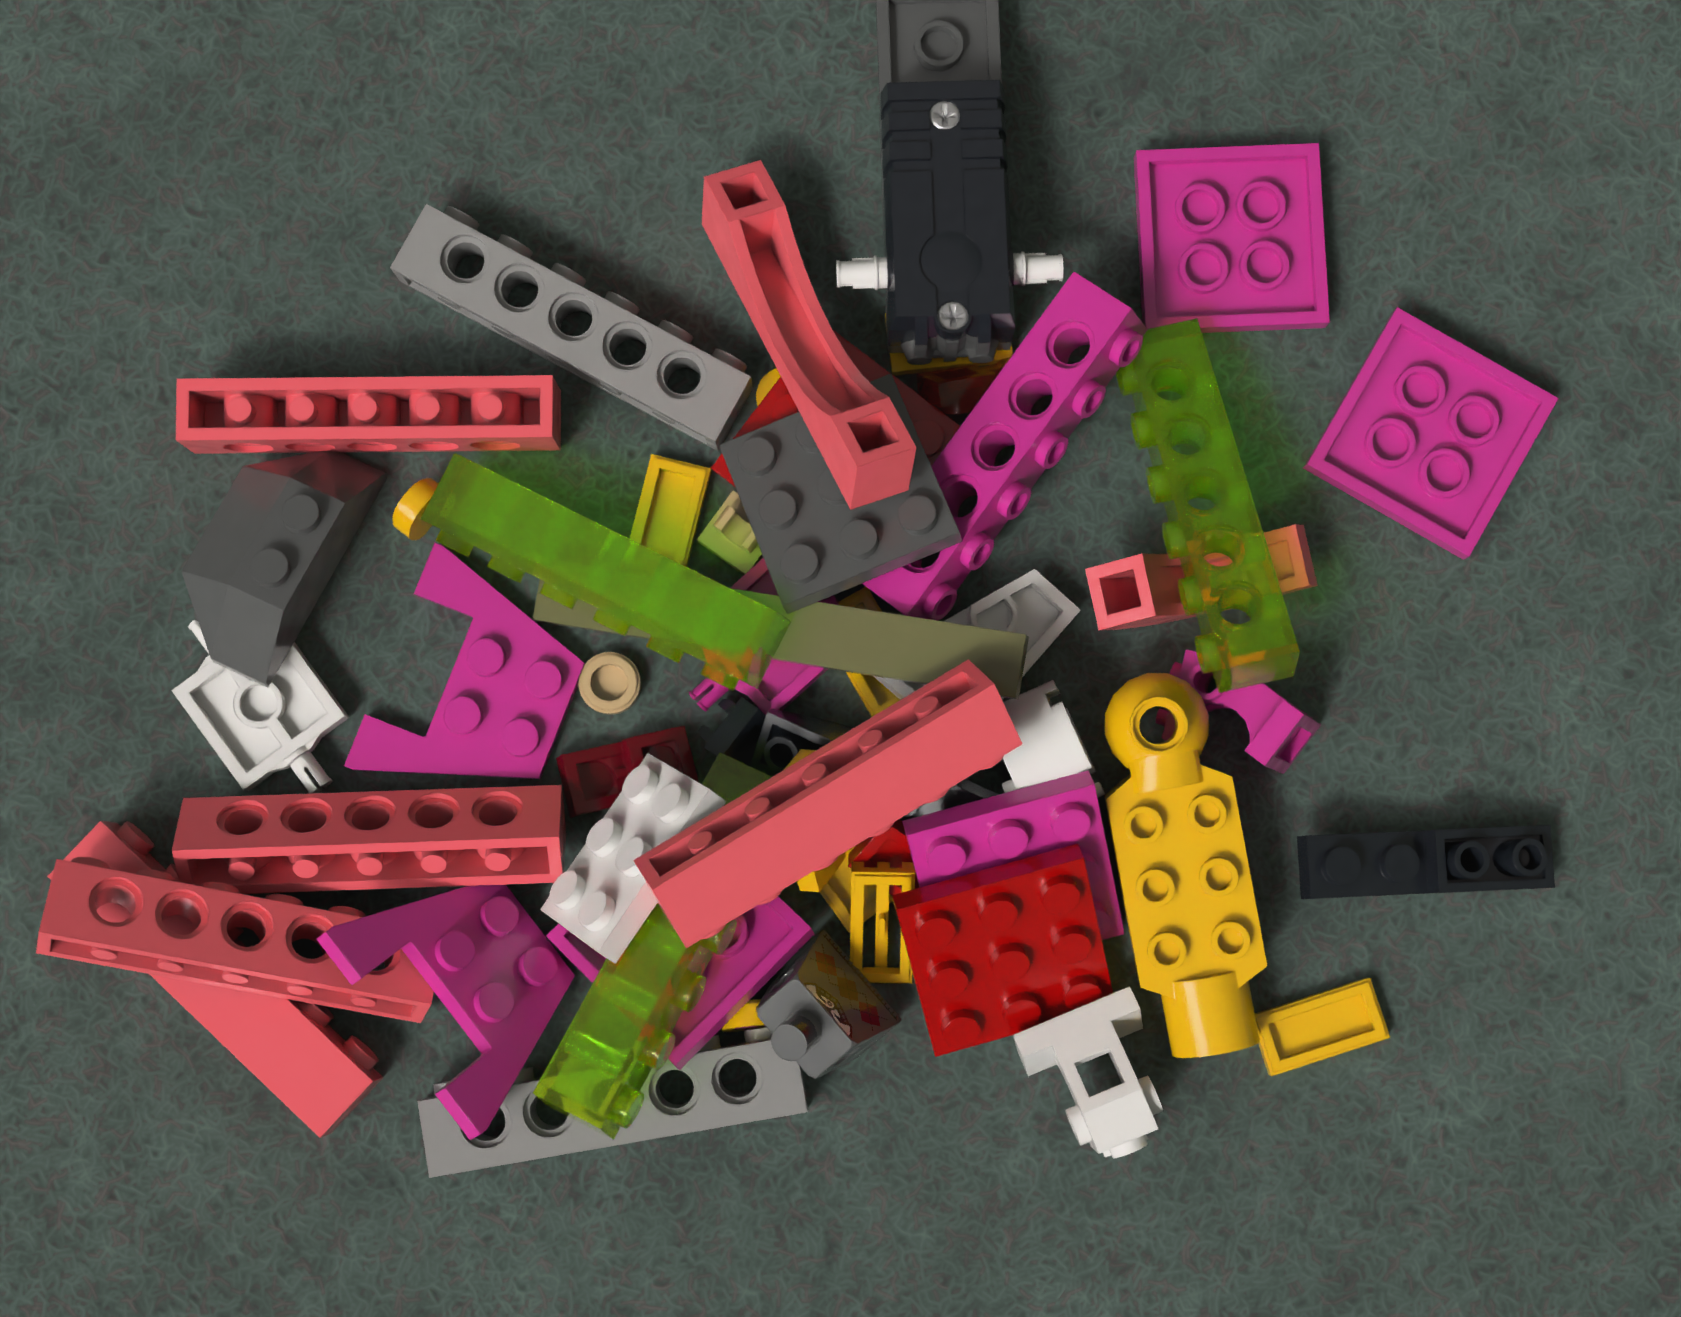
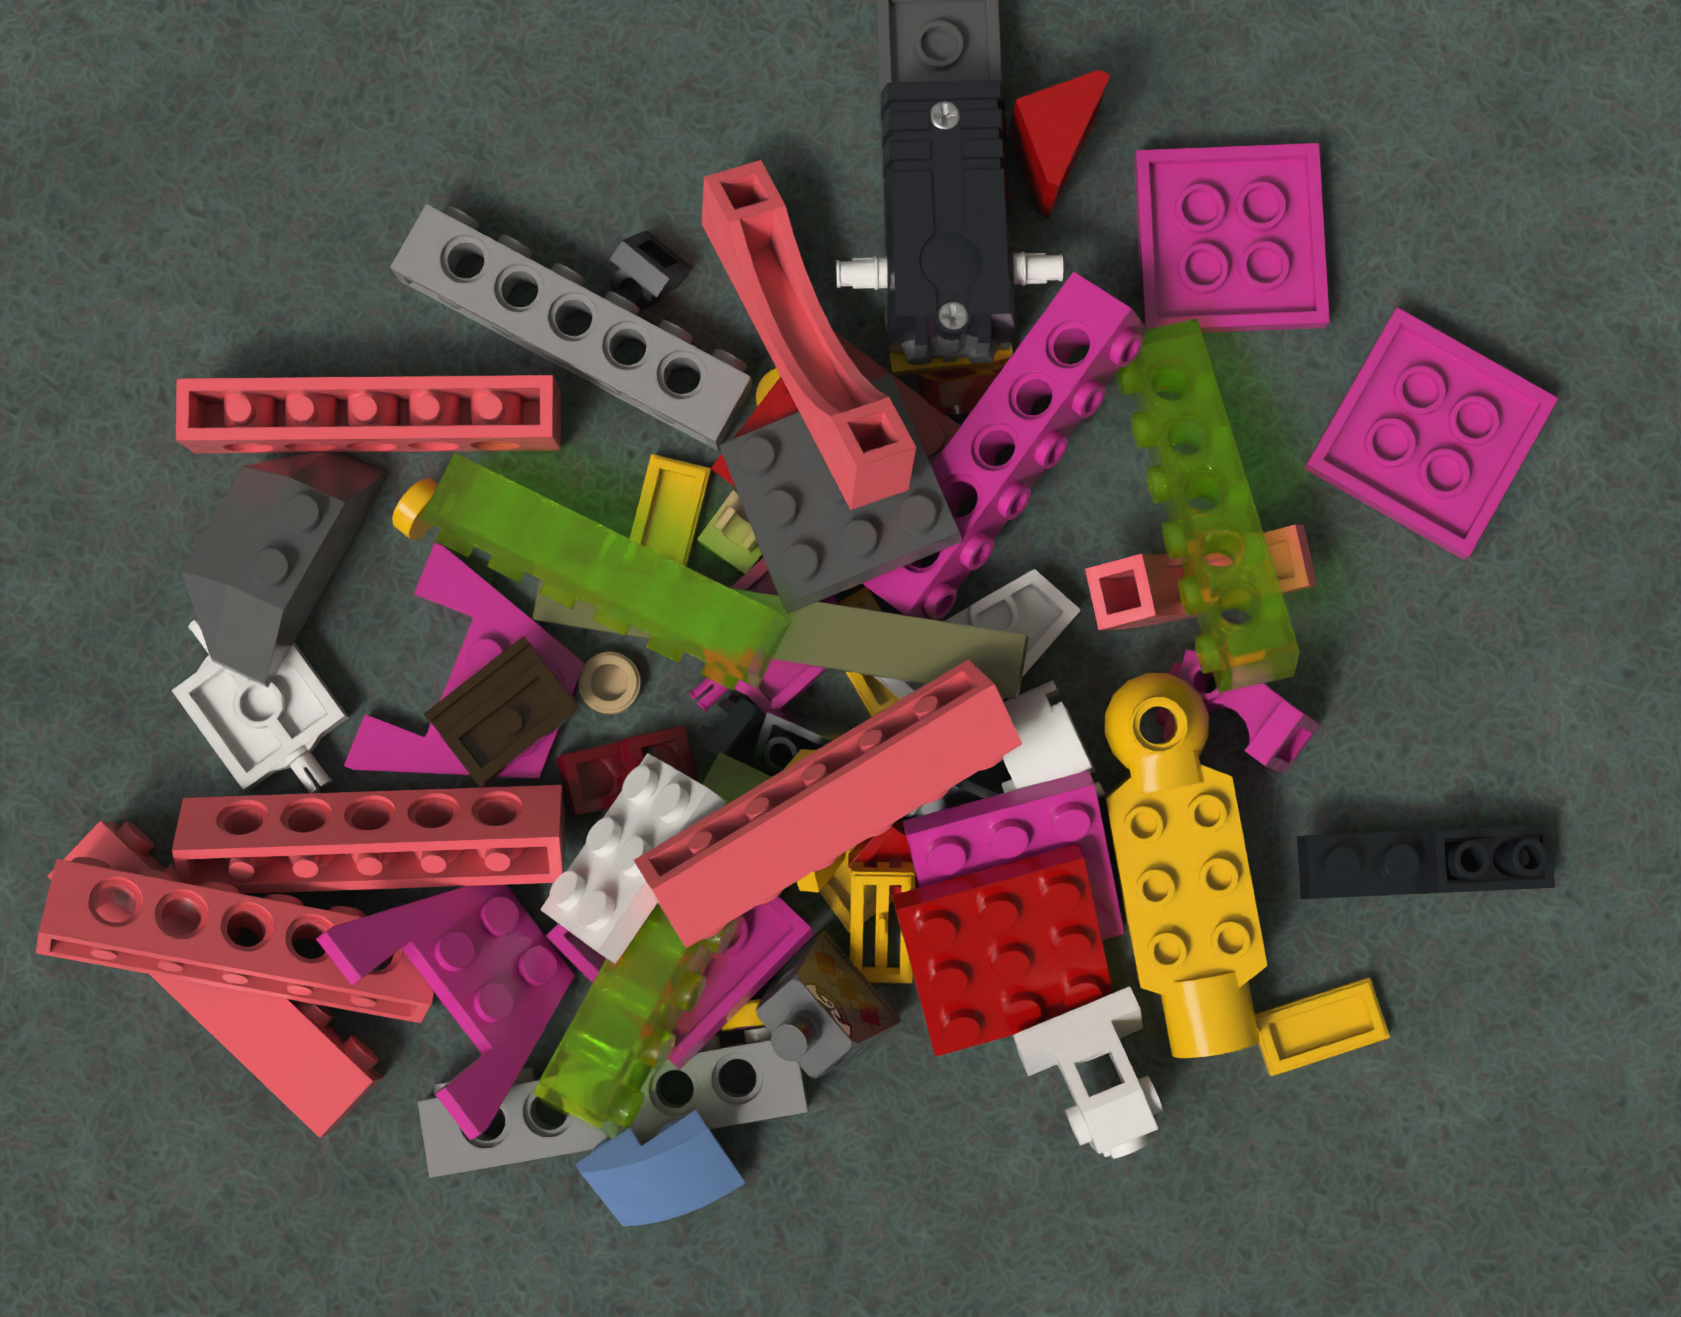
(502, 711): none -> dark brown plate
(650, 265): none -> black tile
(663, 1177): none -> medium blue slope
(1050, 132): none -> red slope

